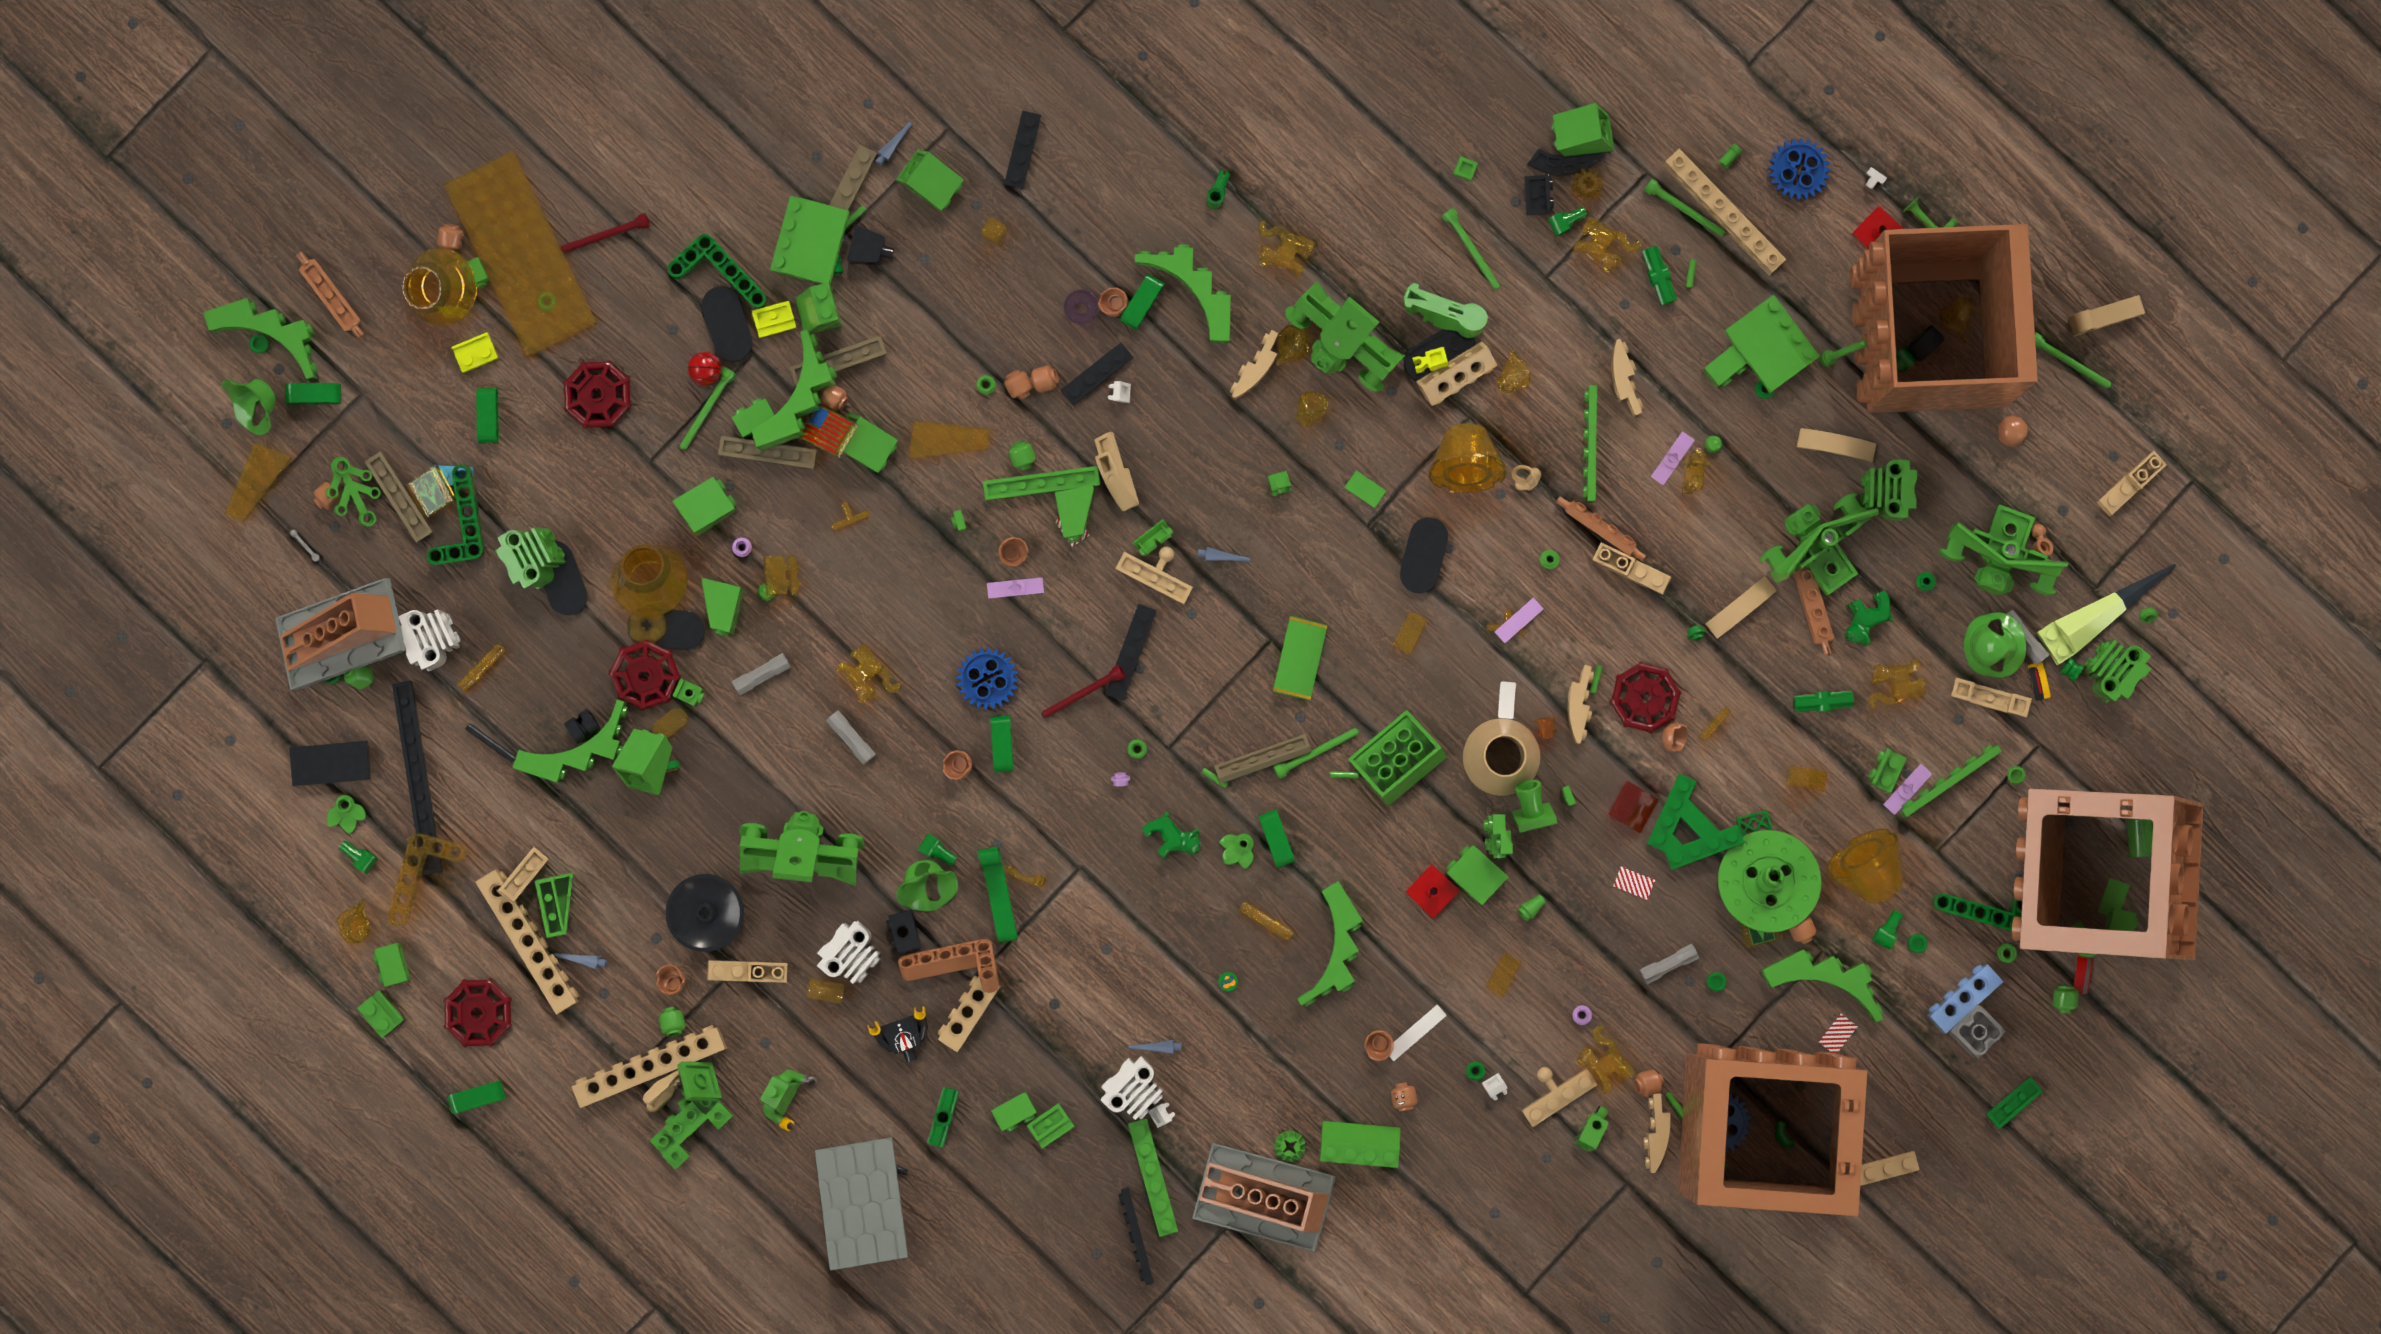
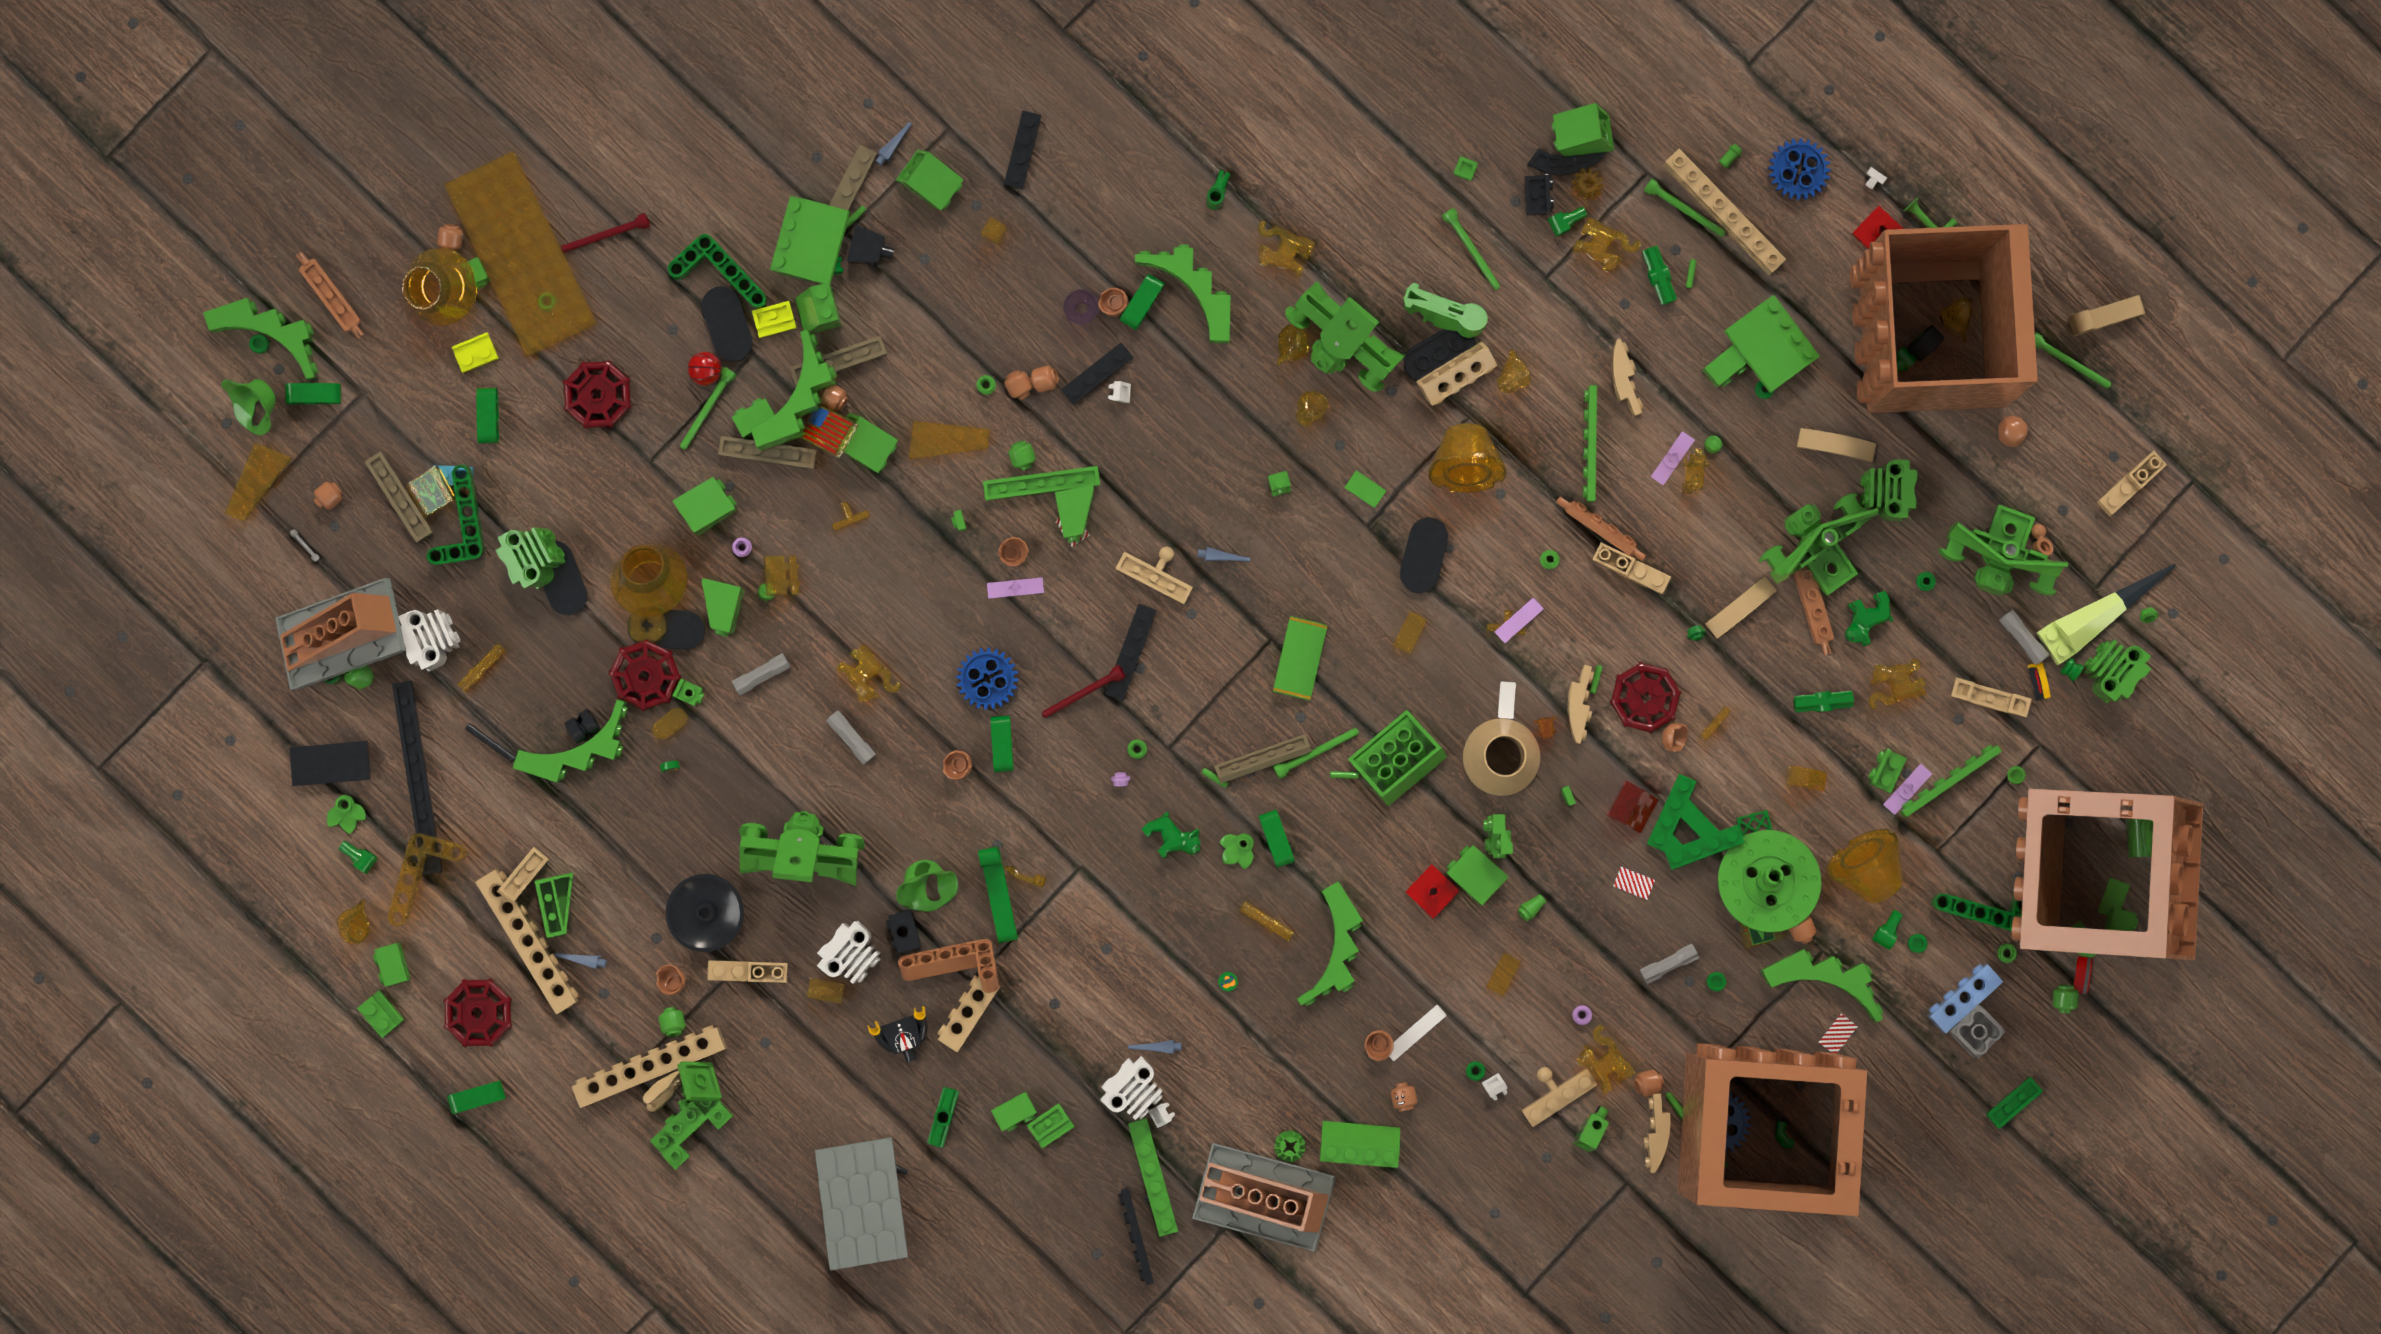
(351, 489): bright green plant -> none
(644, 761): bright green slope -> none
(780, 1094): bright green torso -> none
(933, 848): green pin -> none
(1114, 474): tan slope -> none
(1157, 534): bright green hinge -> none
(1253, 373): tan slope -> none
(1434, 360): neon yellow plate -> none
(1530, 482): tan piece -> none
(1533, 812): bright green plant -> none
(1829, 357): bright green piece -> none
(1888, 1167): tan plate -> none
(1986, 647): bright green piece -> none

